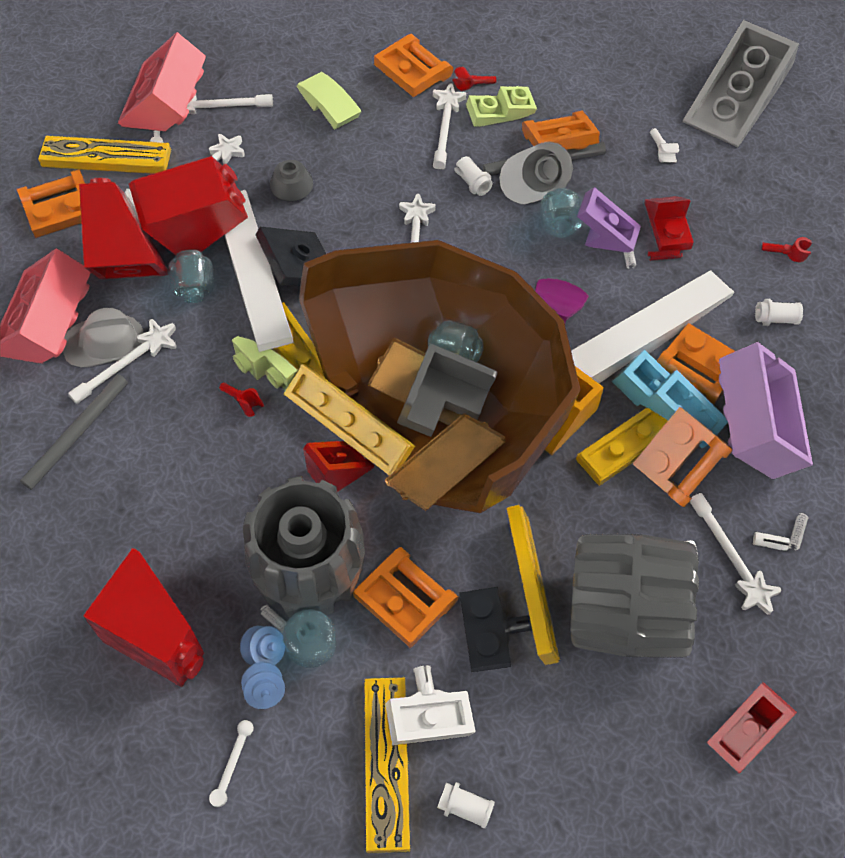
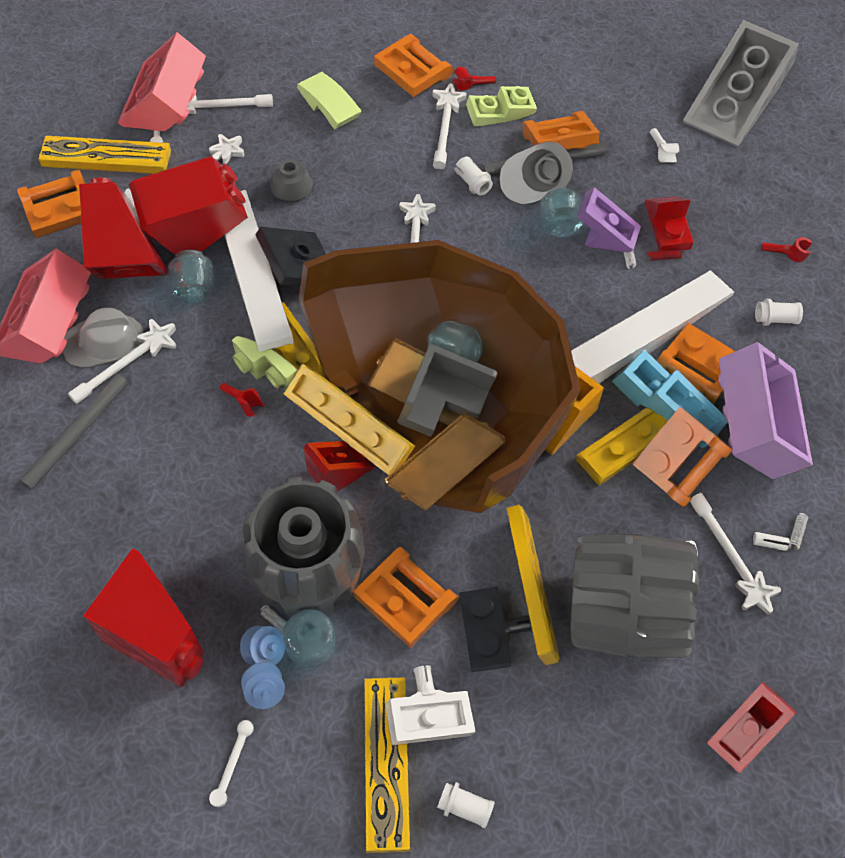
(561, 296): magenta piece -> none

